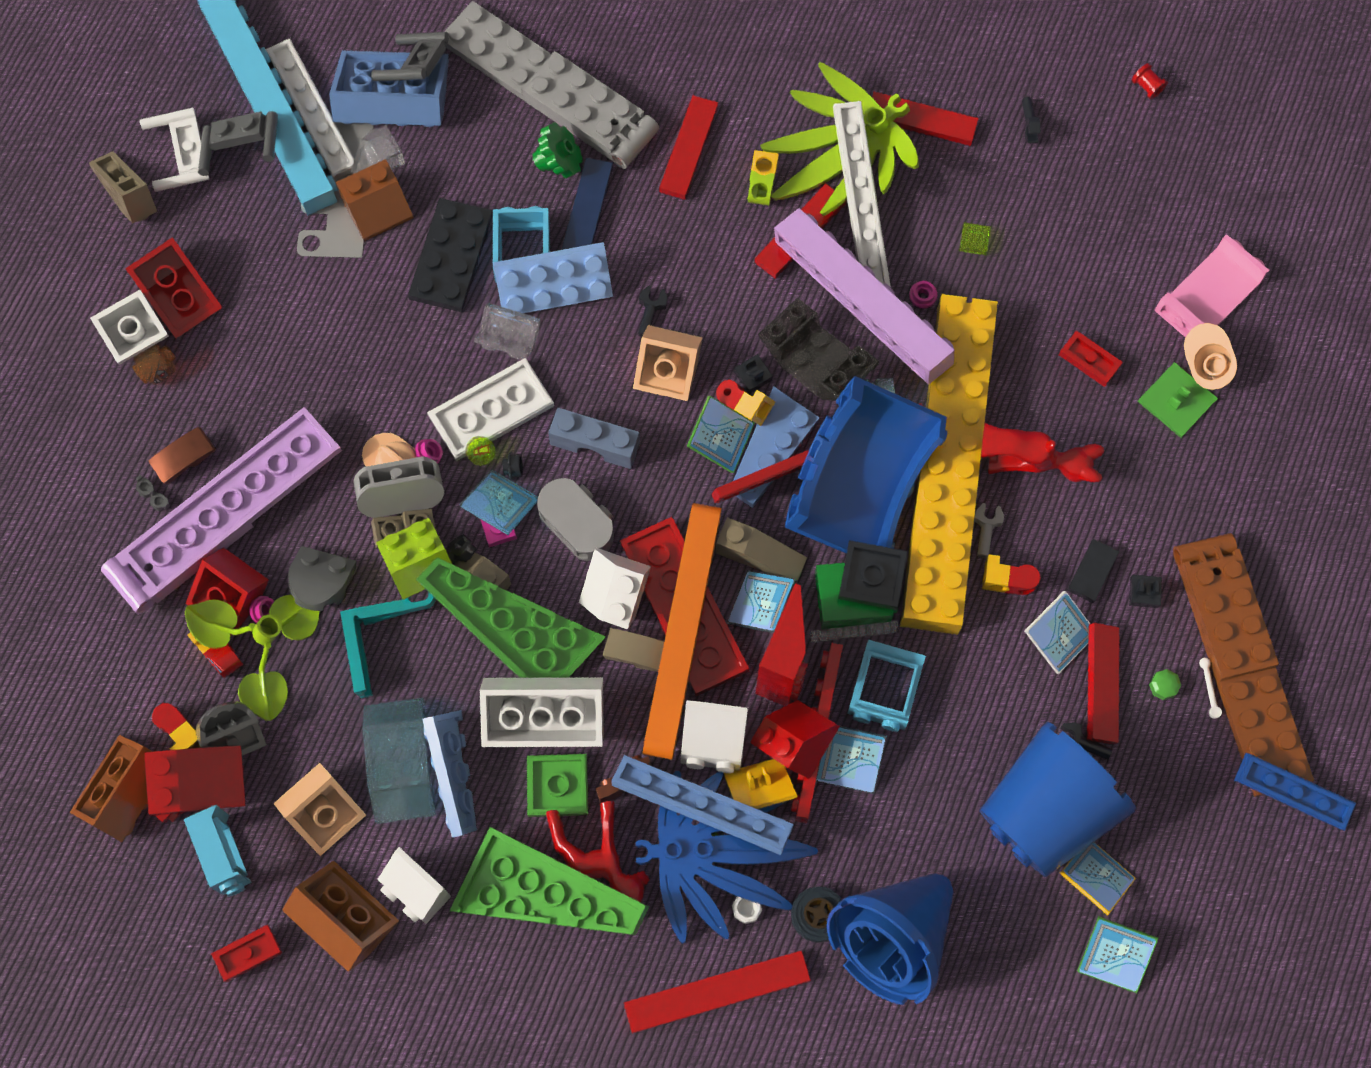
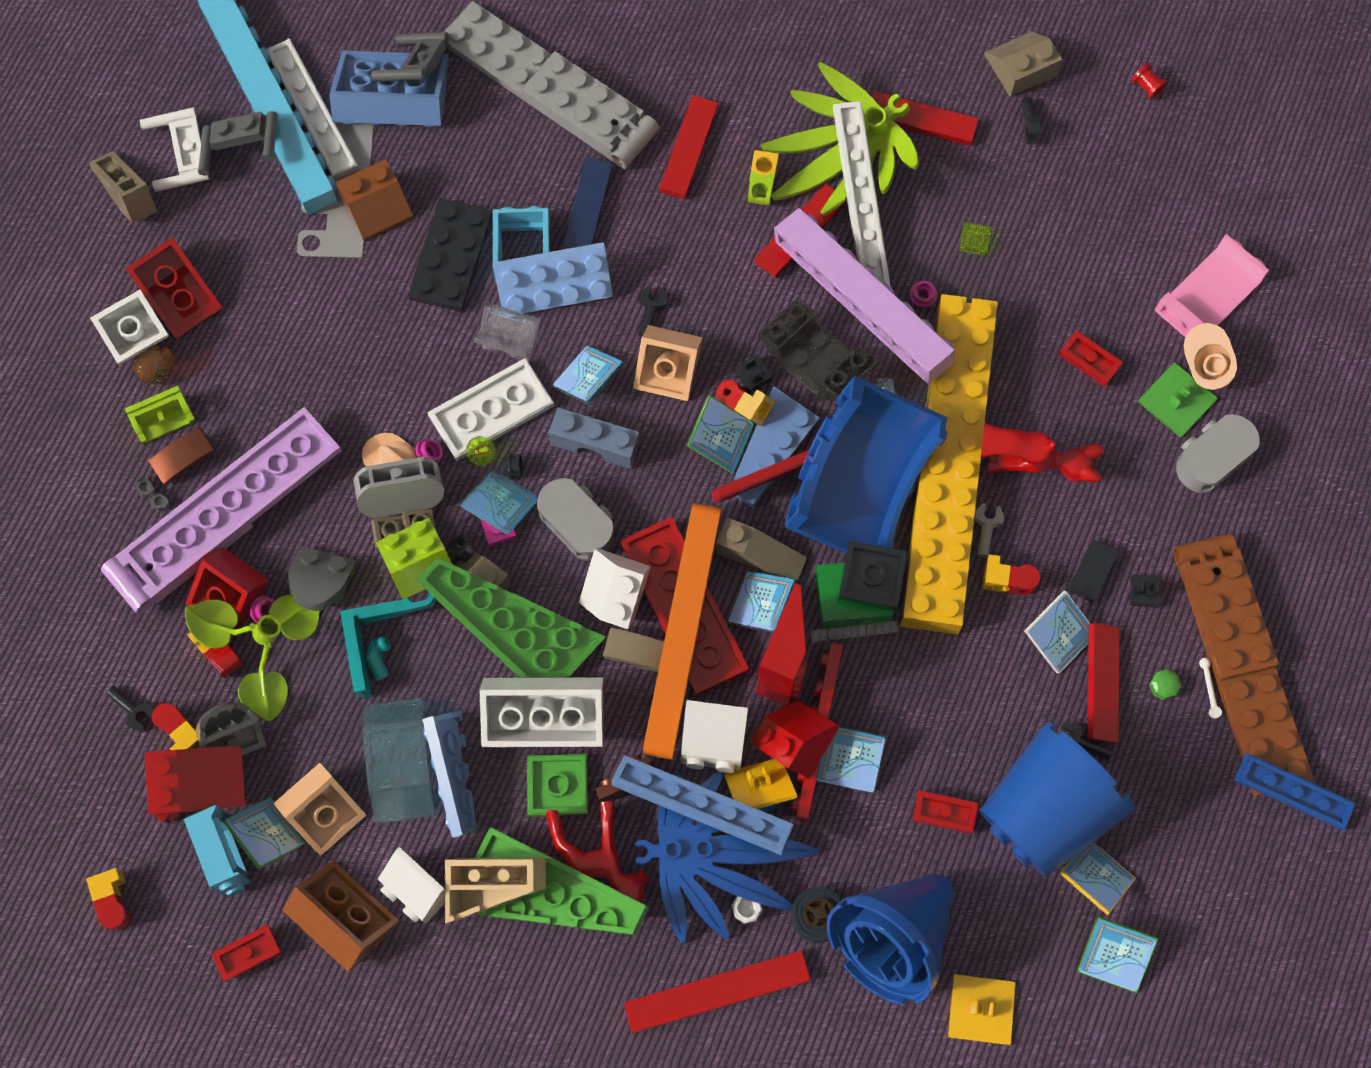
(108, 899): none -> leg
(116, 790): dark orange slope -> none
(133, 710): none -> black bar
(160, 415): none -> lime hinge
(264, 833): none -> piece
(375, 147): clear slope -> none
(375, 655): none -> teal arm
(485, 883): none -> tan wedge
(557, 151): green plant -> none
(588, 374): none -> piece
(866, 711): medium azure window -> none
(945, 812): none -> red plate
(981, 1009): none -> yellow piece
(1024, 62): none -> dark tan slope
(1216, 452): none -> light grey brick

